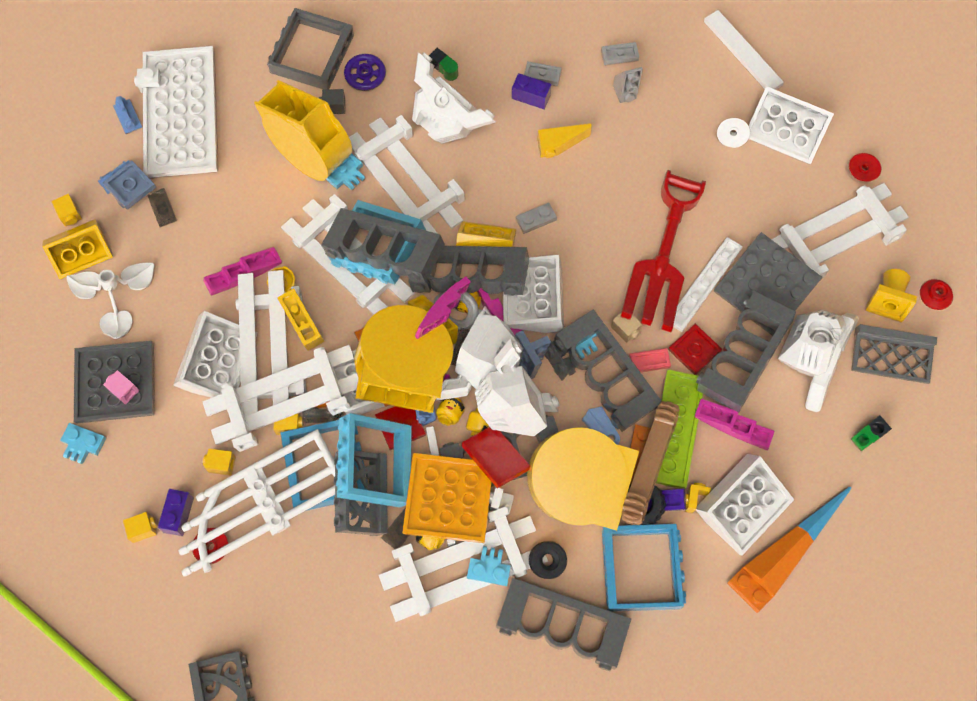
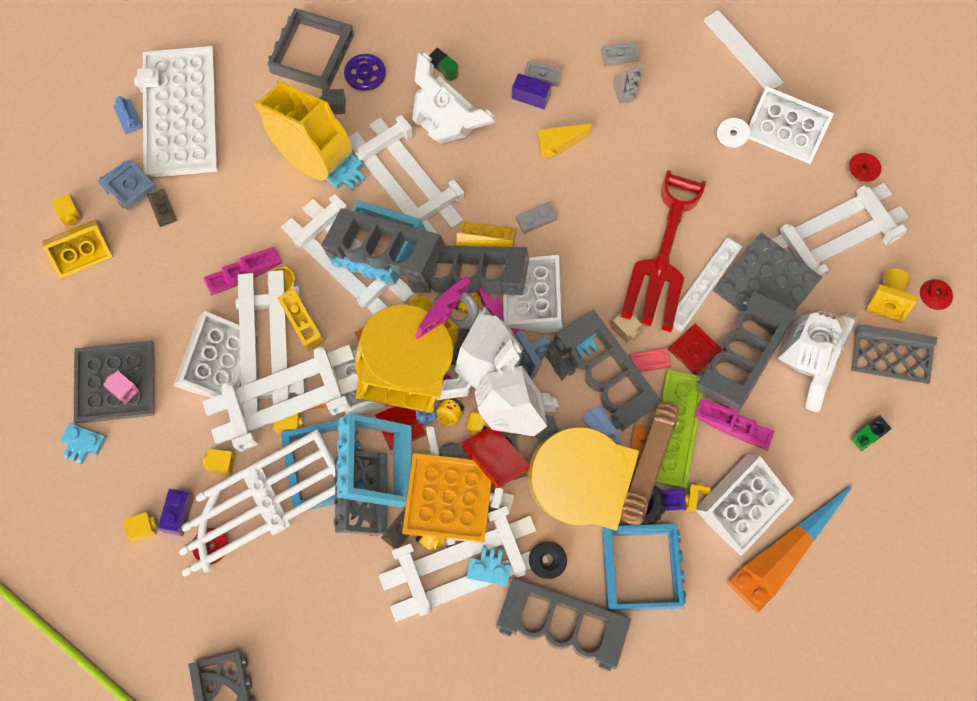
(86, 283): white plant -> none
(317, 415): clear smoke plate -> none

